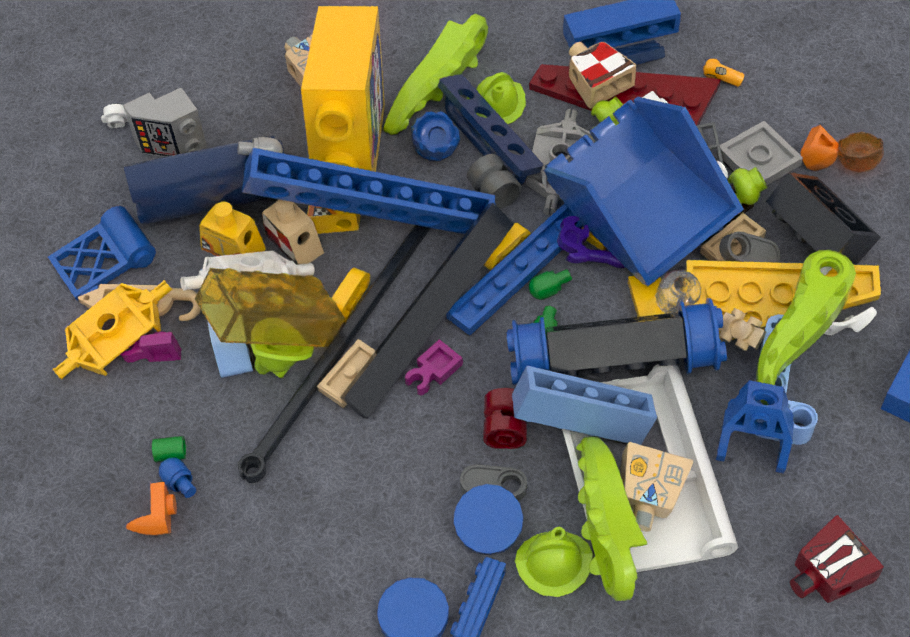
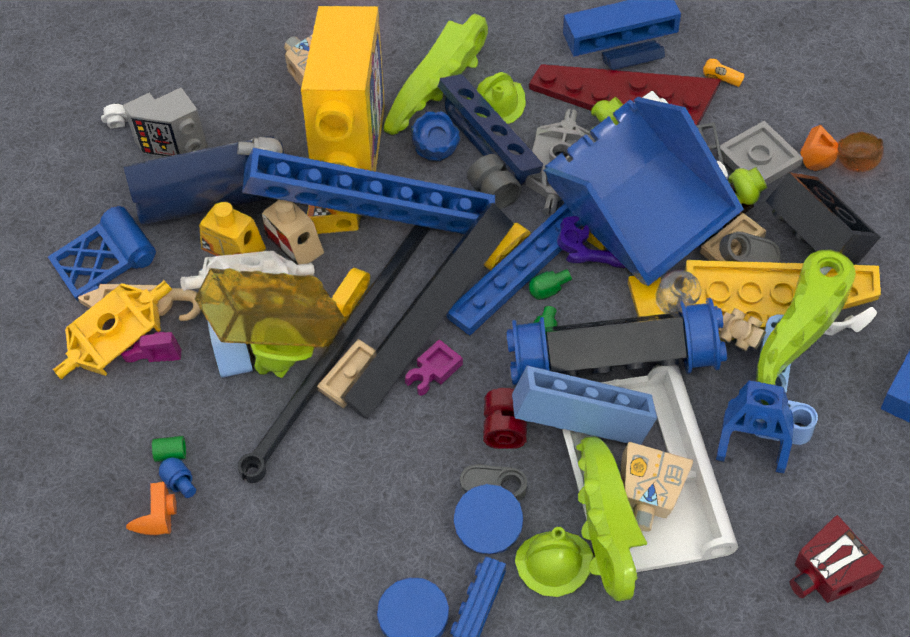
(600, 72): torso -> none

